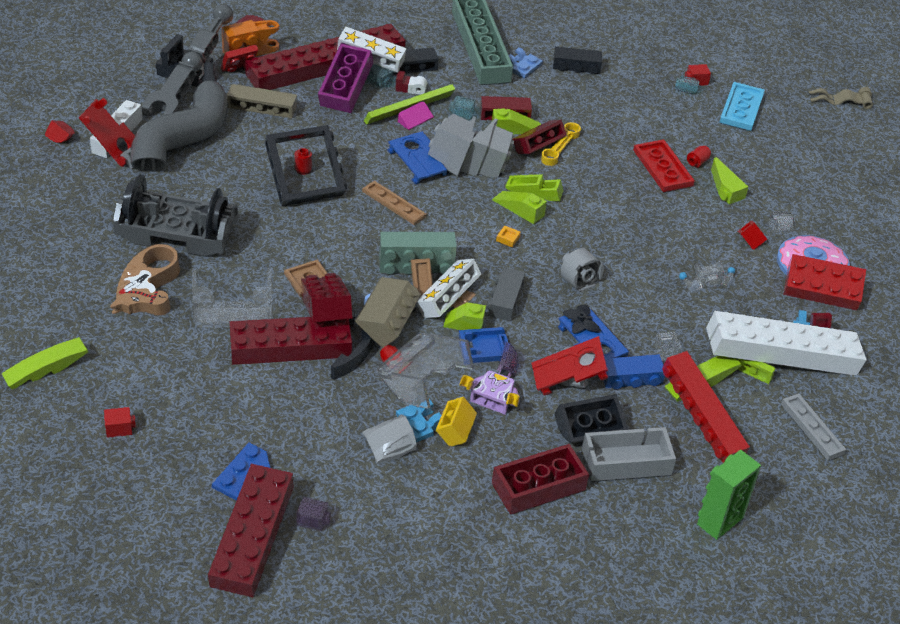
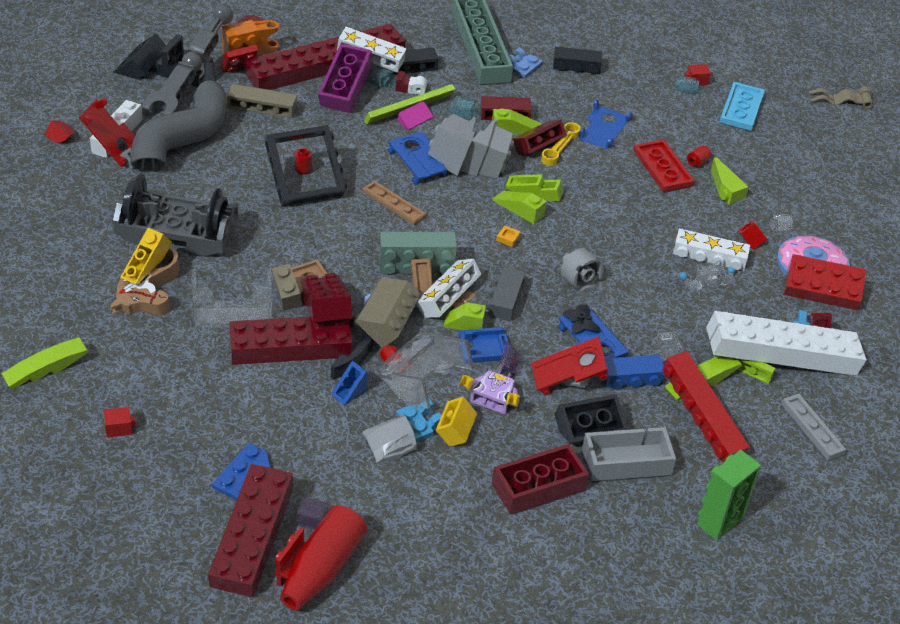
(142, 58): none -> black slope
(146, 256): none -> yellow slope
(286, 287): none -> dark tan brick
(317, 562): none -> red piece
(351, 384): none -> blue slope
(601, 132): none -> blue piece
(711, 249): none -> white brick

